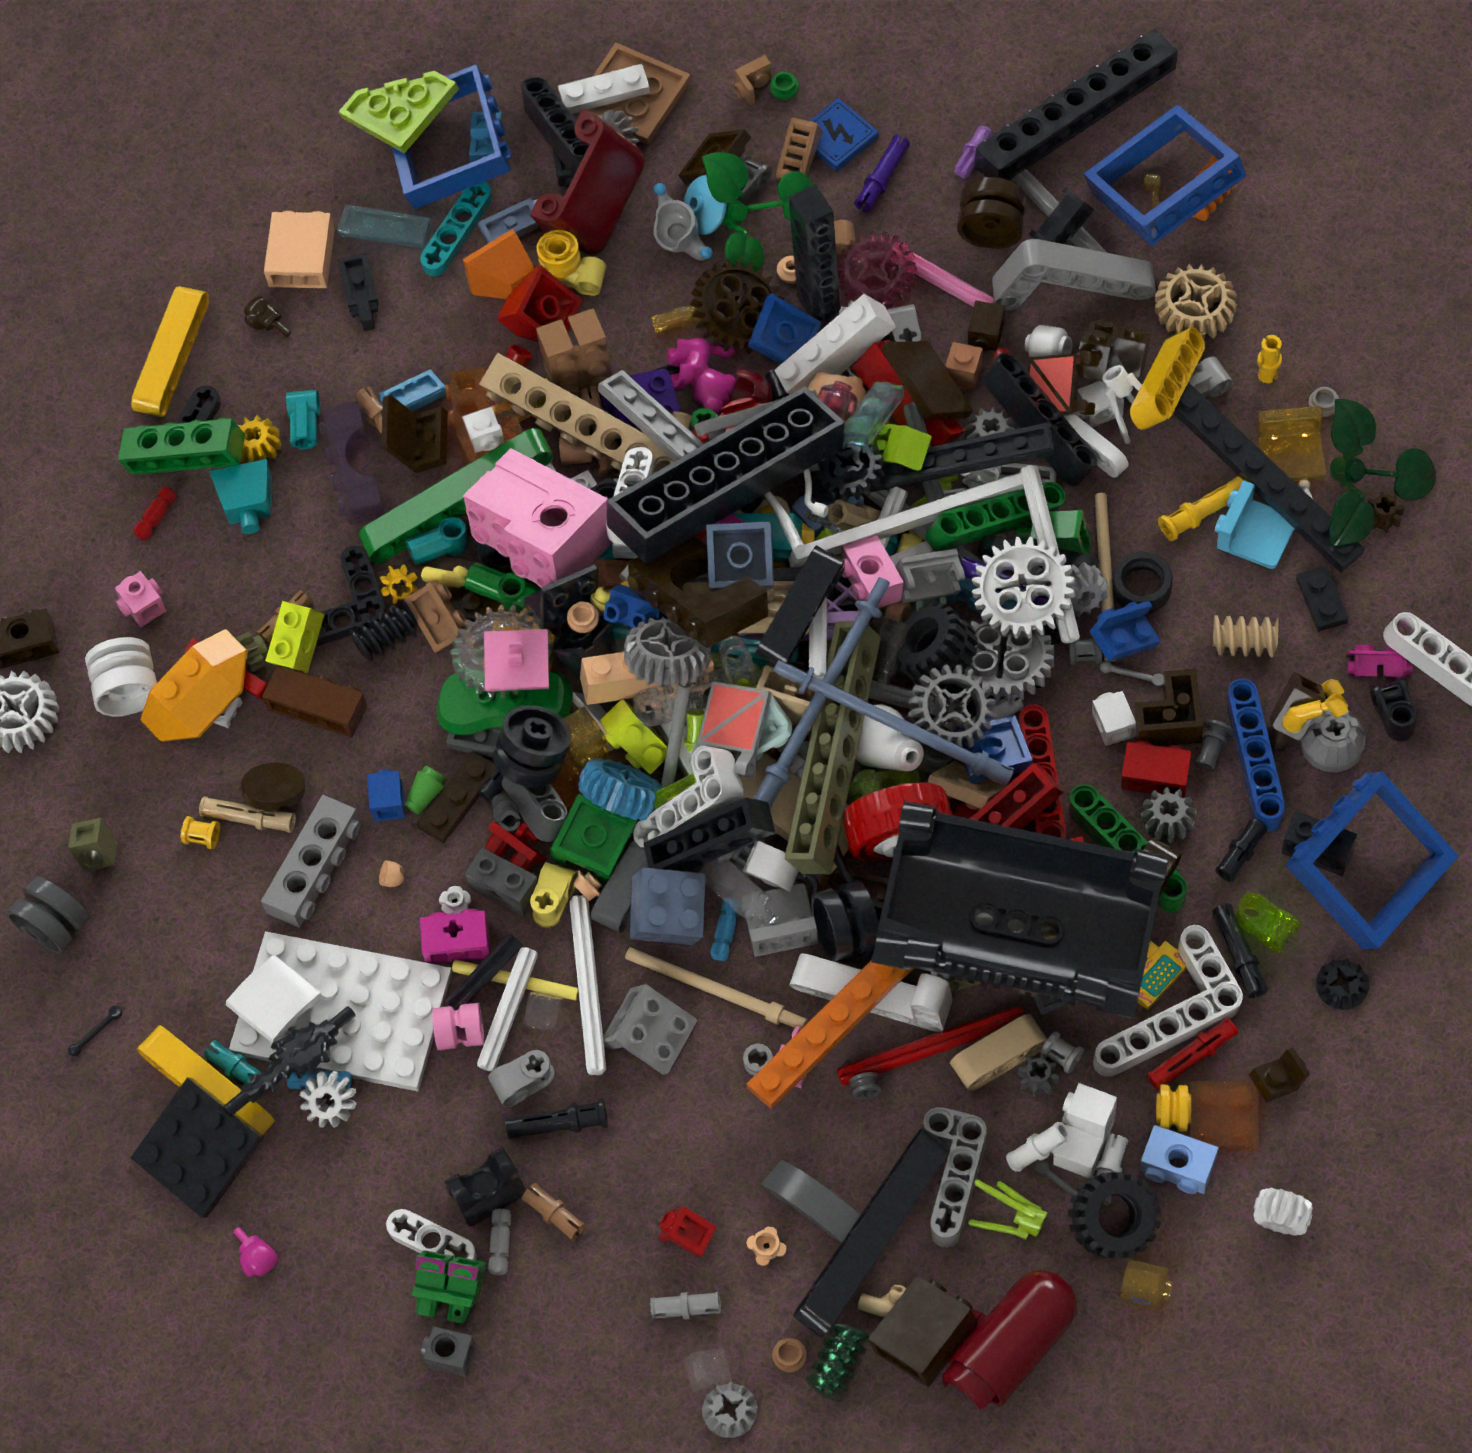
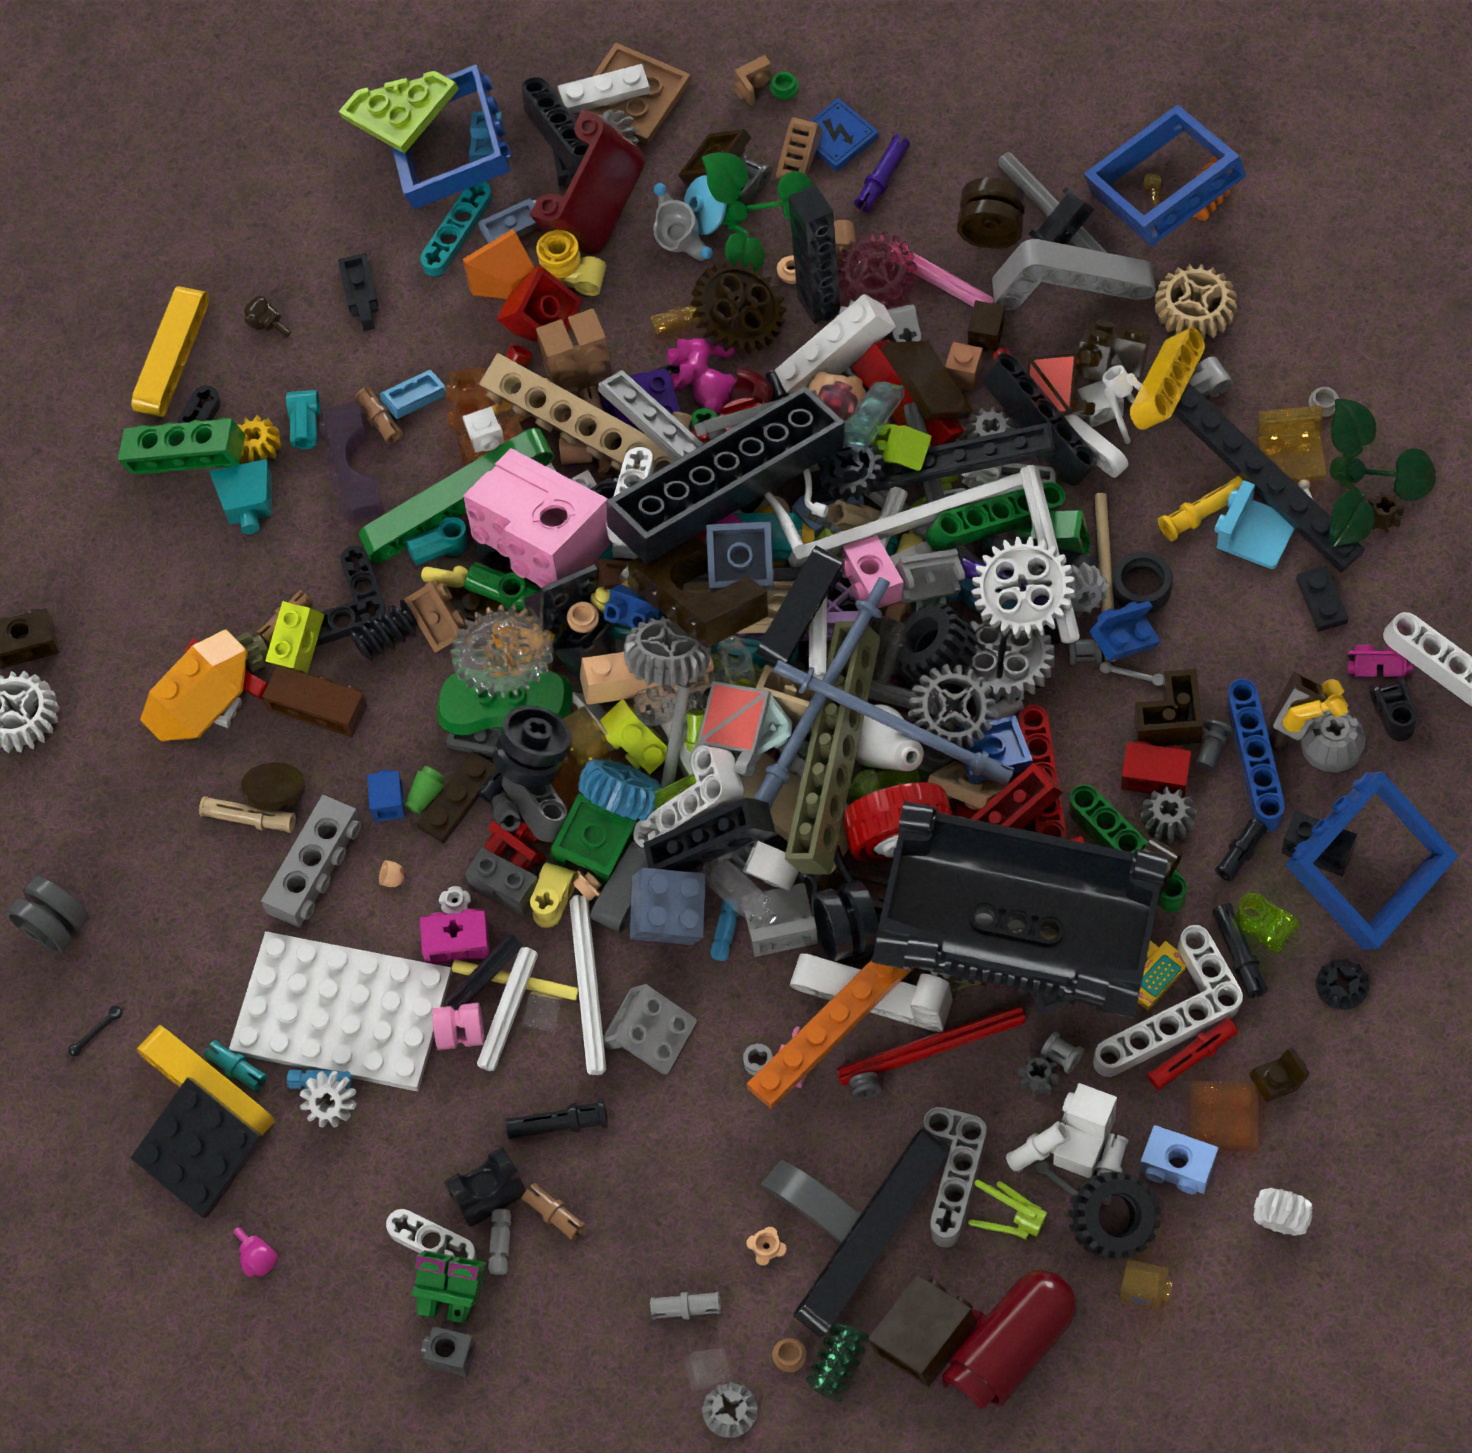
(92, 844): olive brick -> none
(120, 675): white wheel -> none
(140, 598): bright pink brick -> none
(154, 513): red axle -> none
(200, 832): yellow bush -> none
(273, 998): white slope -> none
(294, 1053): black piece -> none
(299, 249): light nougat brick -> none
(384, 226): clear light blue plate -> none
(395, 576): yellow gear -> none
(414, 438): dark brown bracket -> none
(516, 660): bright pink piece -> none
(519, 1080): light grey piece -> none
(686, 1230): red bracket -> none
(773, 1012): tan bar -> none
(782, 329): blue tile -> none
(882, 1305): tan arm -> none
(967, 161): medium lavender axle -> none
(998, 1052): tan beam -> none
(1048, 341): white head -> none
(1076, 107): black brick -> none
(1113, 717): white brick -> none
(1173, 1107): yellow wheel -> none
(1245, 636): tan piece -> none
(1269, 359): yellow pin -> none

